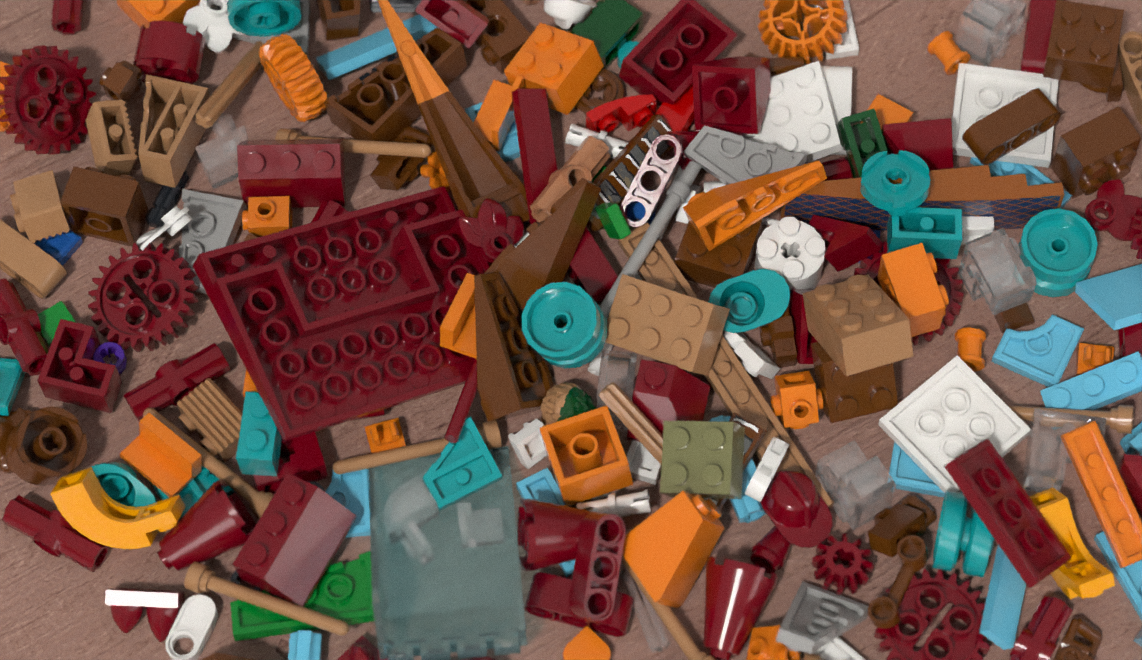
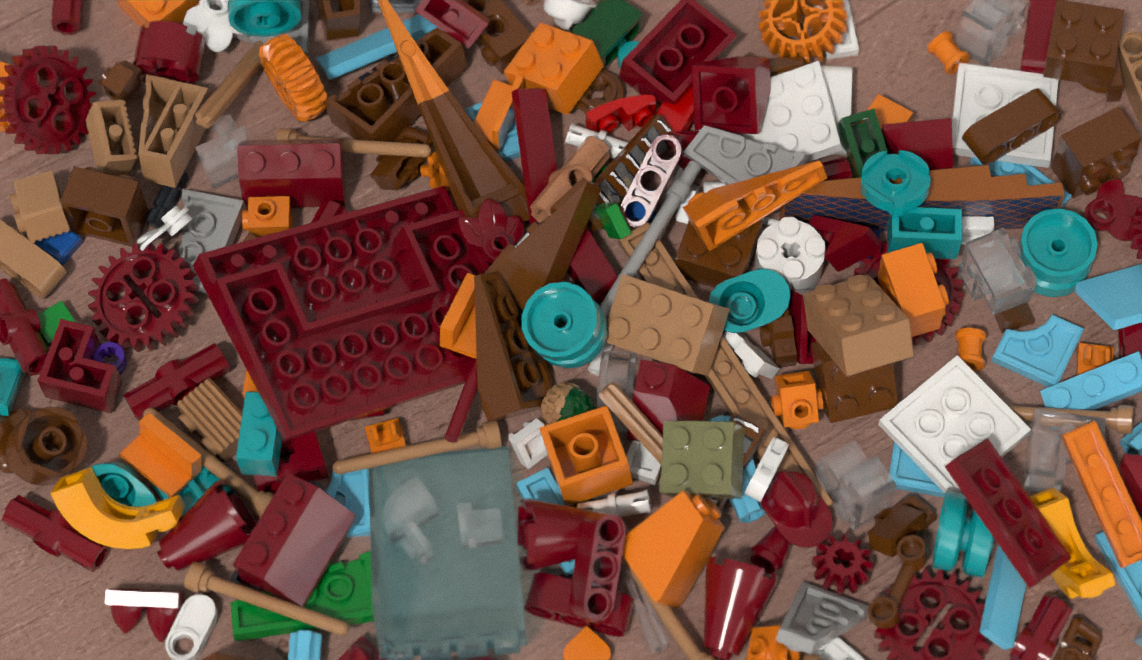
(461, 468): teal wing -> none

